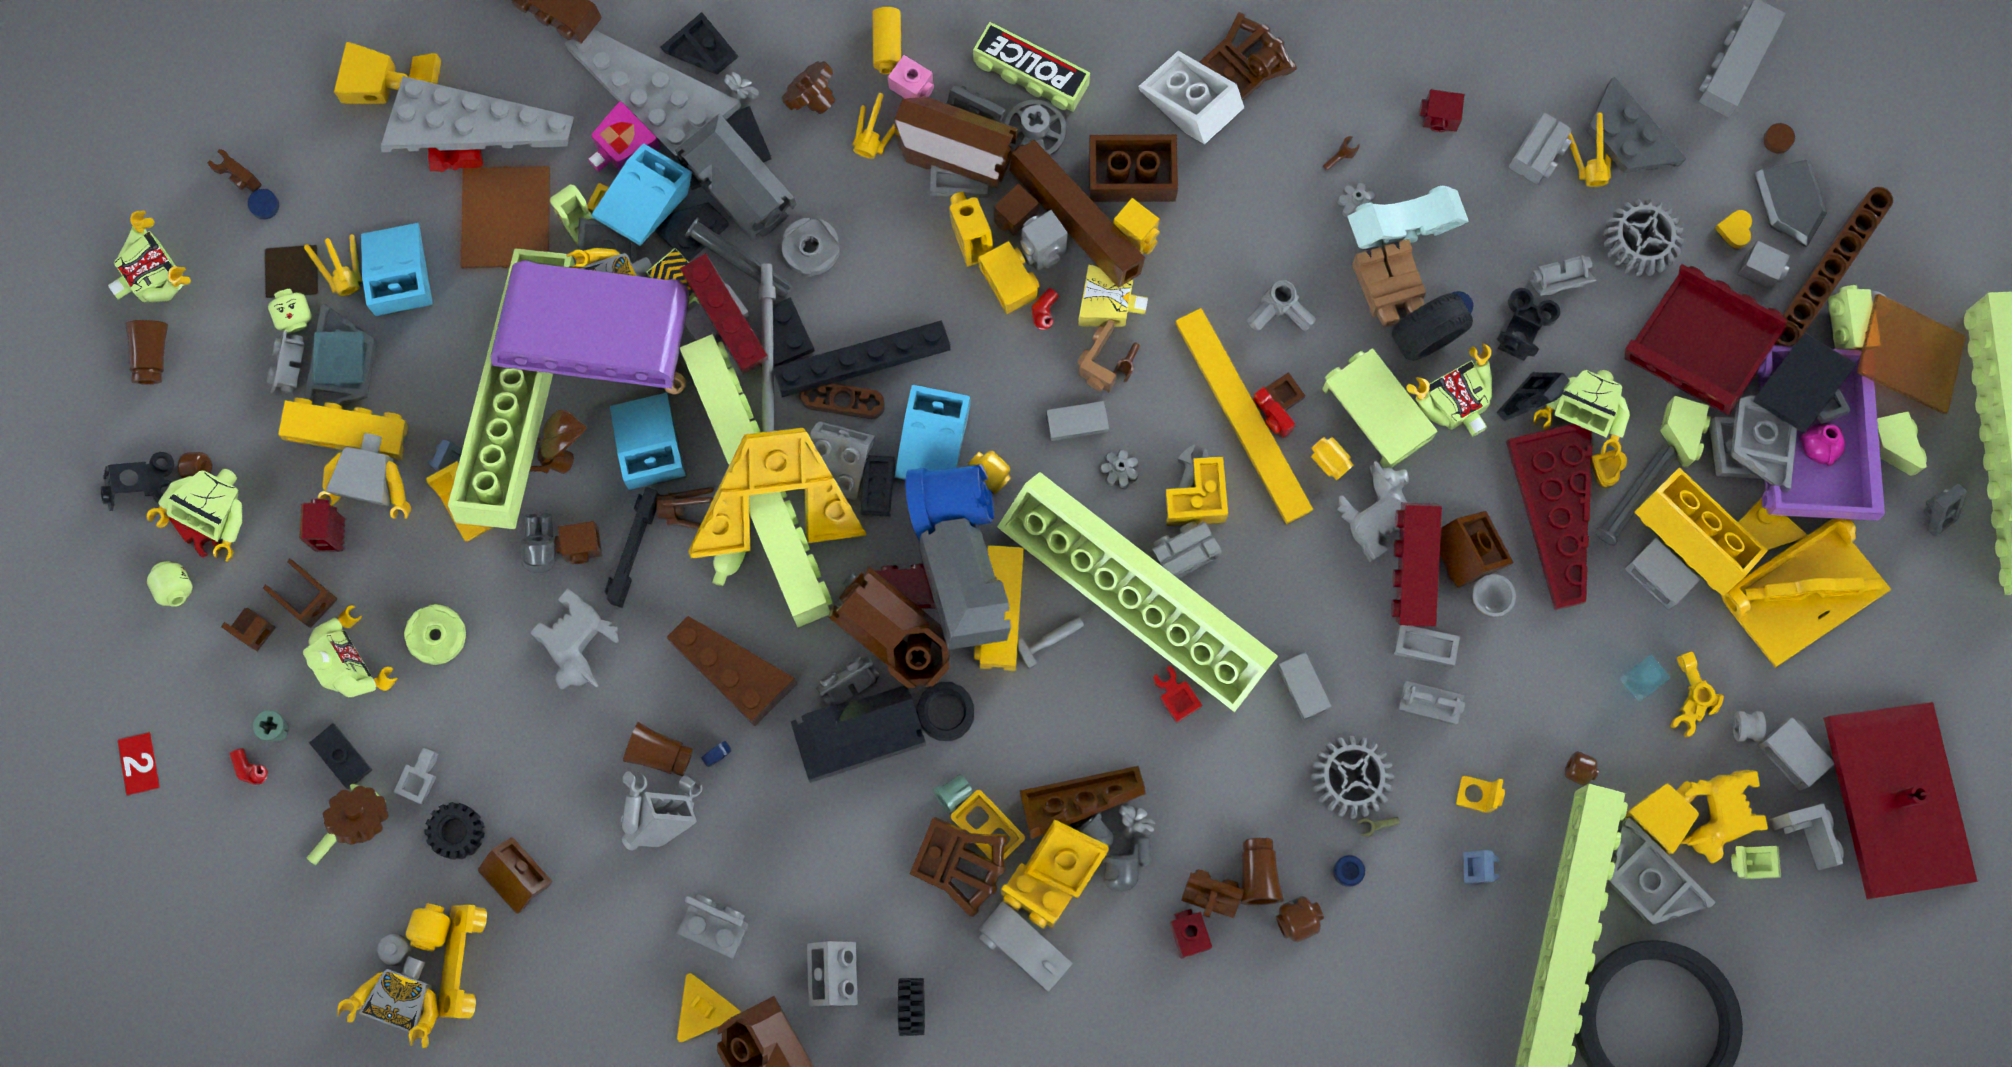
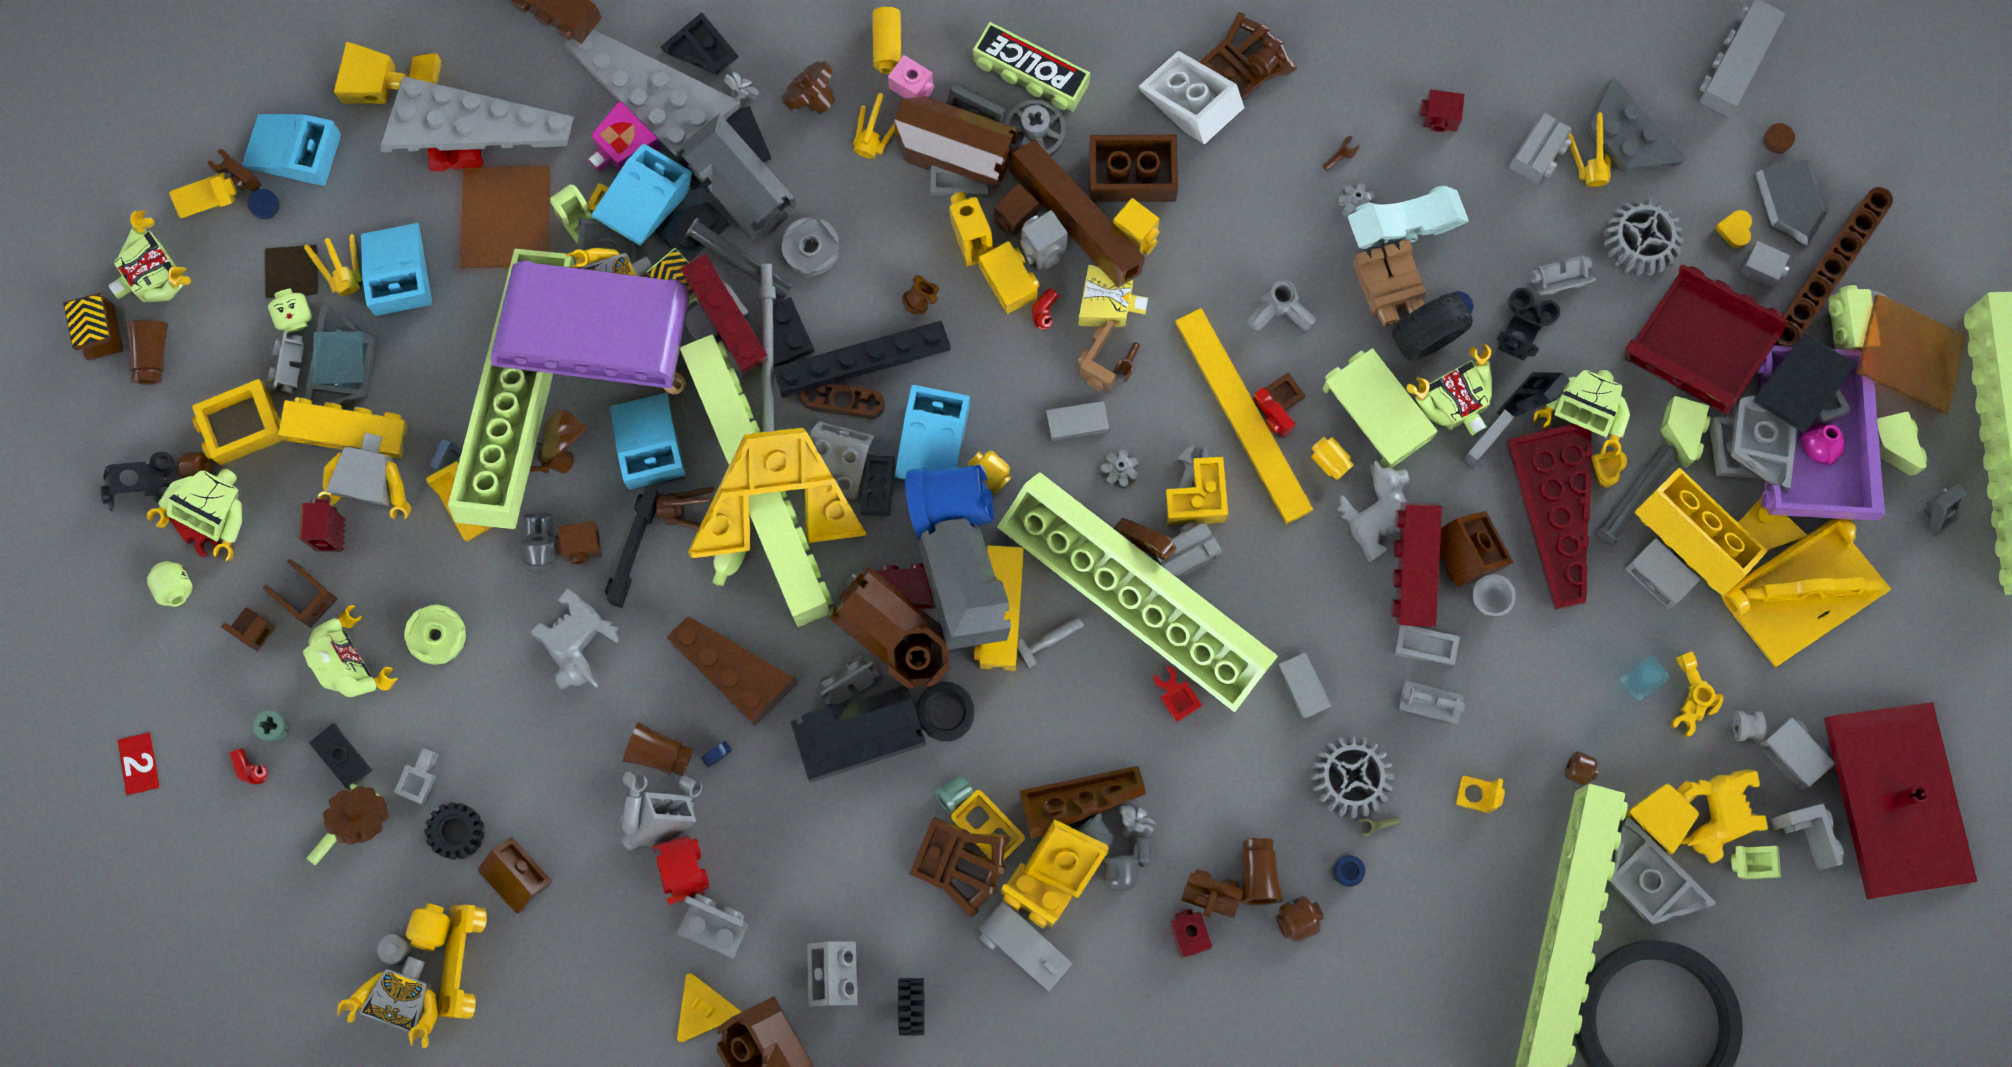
(93, 326): none -> piece
(203, 195): none -> yellow bracket
(248, 444): none -> yellow window
(293, 147): none -> medium azure slope
(680, 869): none -> red brick
(920, 295): none -> reddish brown brick
(1146, 539): none -> reddish brown beam
(1479, 866): sand blue tile -> none
(1488, 438): none -> light grey tile

